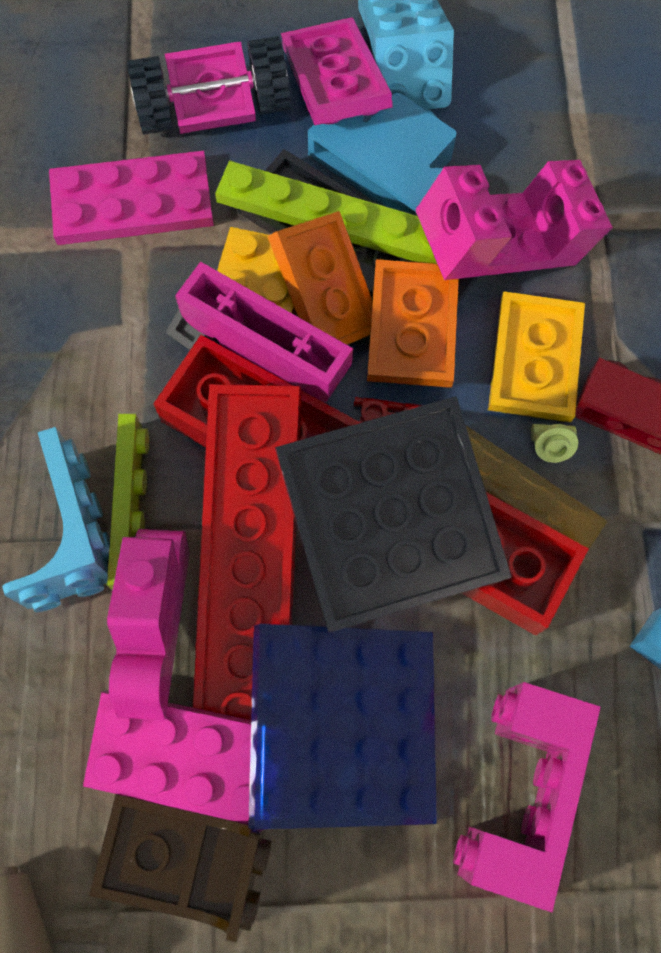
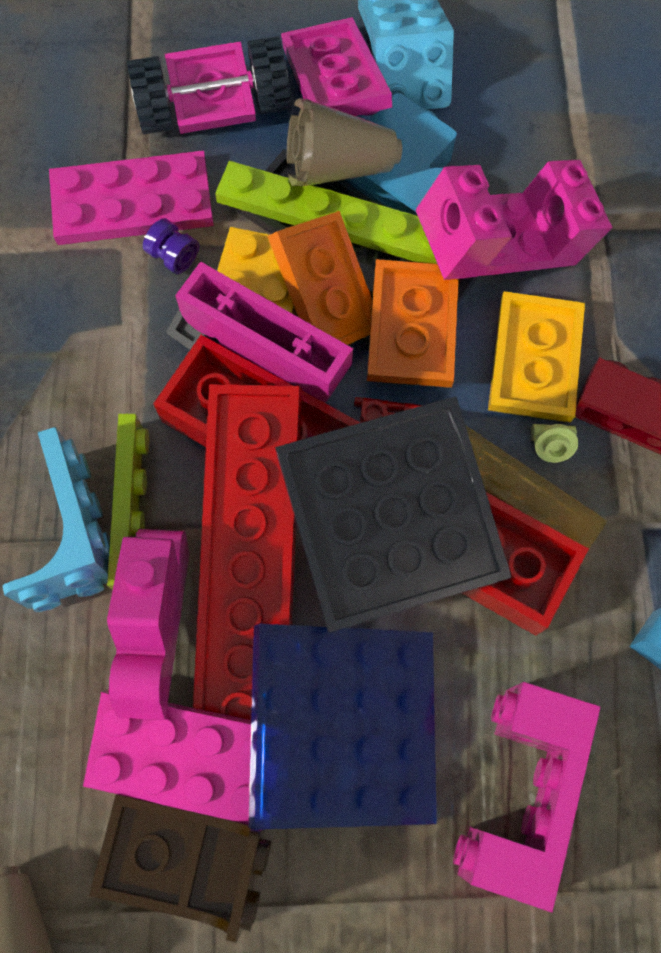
(172, 247): none -> dark purple wheel
(337, 145): none -> dark tan cone

